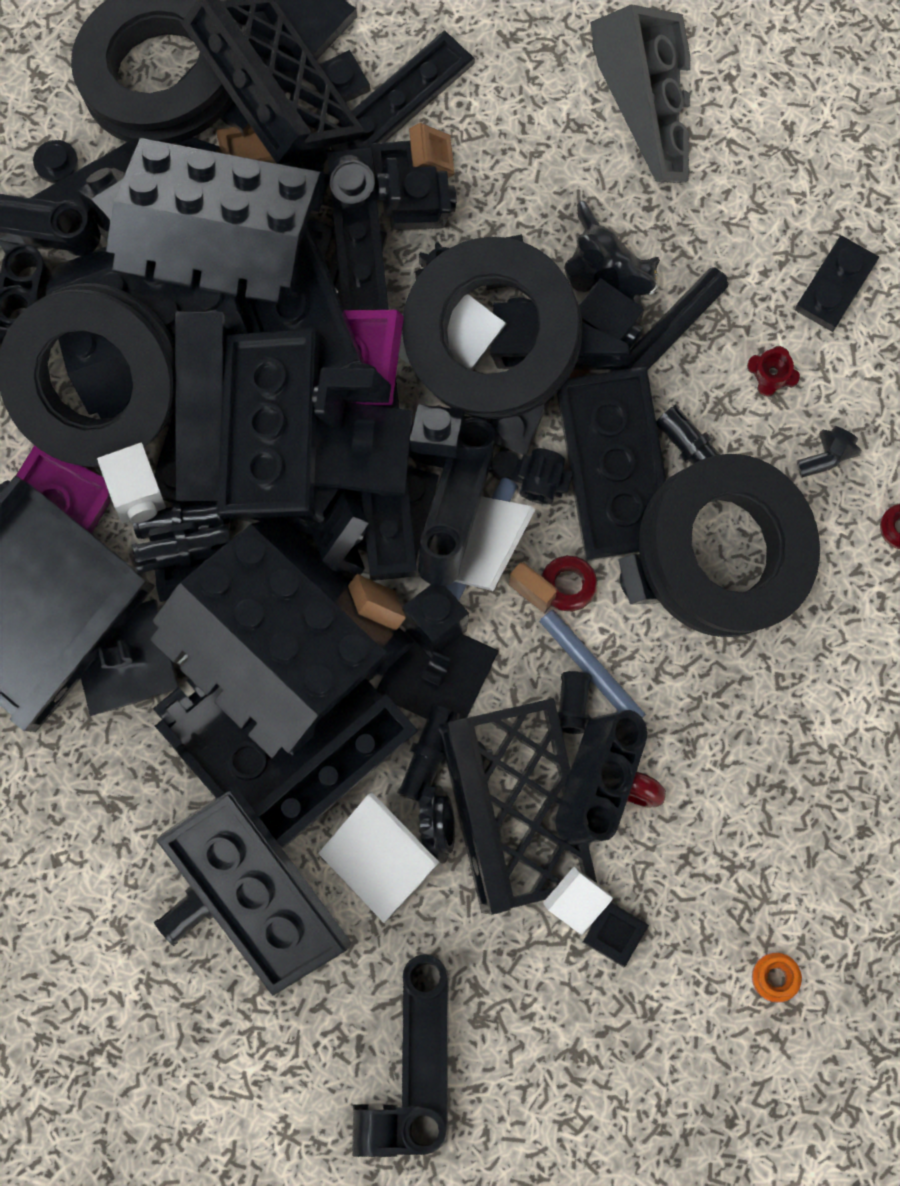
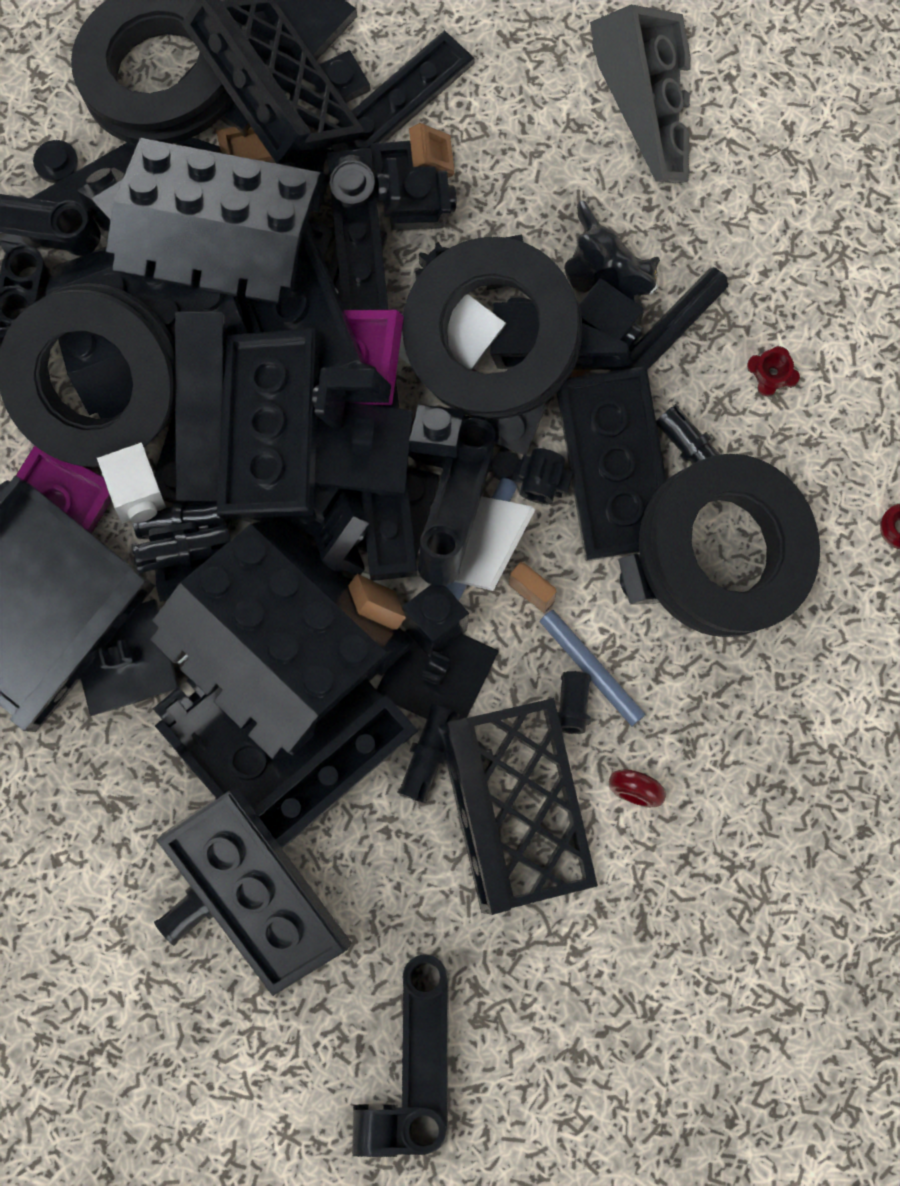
(378, 857): white piece -> none
(437, 822): black gear -> none
(577, 900): white tile -> none
(584, 570): dark red piece -> none
(610, 750): black beam -> none
(615, 934): black tile -> none
(792, 977): orange plate -> none
(836, 283): black plate -> none
(837, 446): black plate -> none

